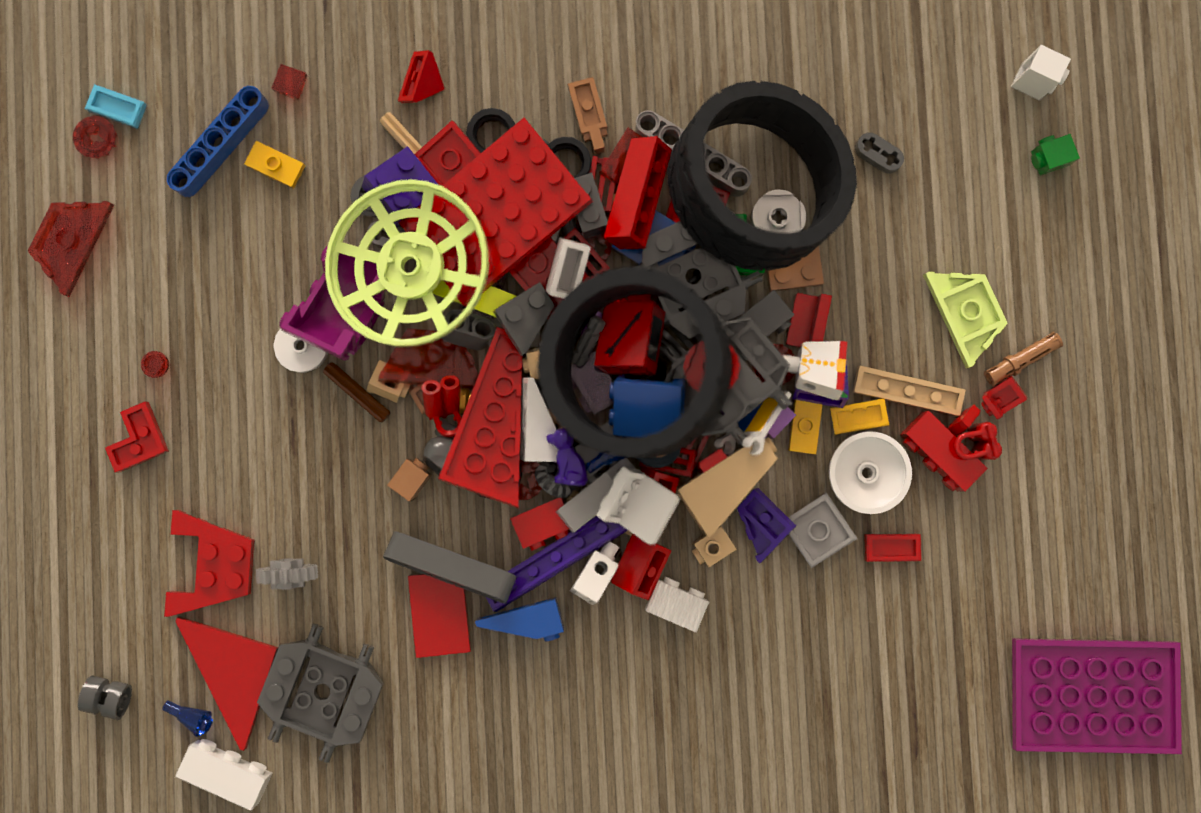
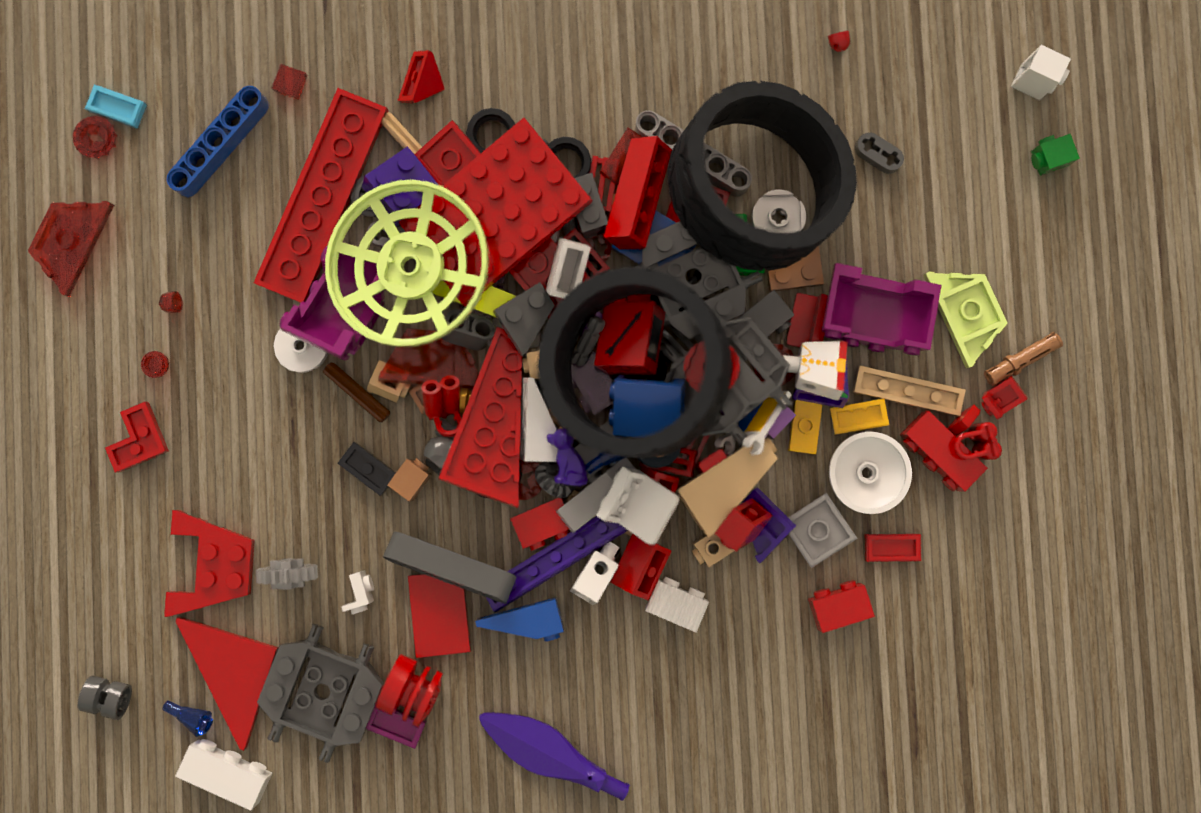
(171, 302): none -> clear red hinge
(274, 164): yellow plate -> none
(321, 195): none -> red plate
(362, 587): none -> white bracket
(367, 468): none -> black plate
(394, 728): none -> magenta tile
(409, 690): none -> red wheel
(547, 752): none -> dark purple animal
(589, 112): medium nougat hinge -> none
(743, 525): none -> red brick
(839, 41): none -> red hinge
(841, 606): none -> red piece
(880, 311): none -> magenta cylinder
(1096, 696): magenta plate -> none

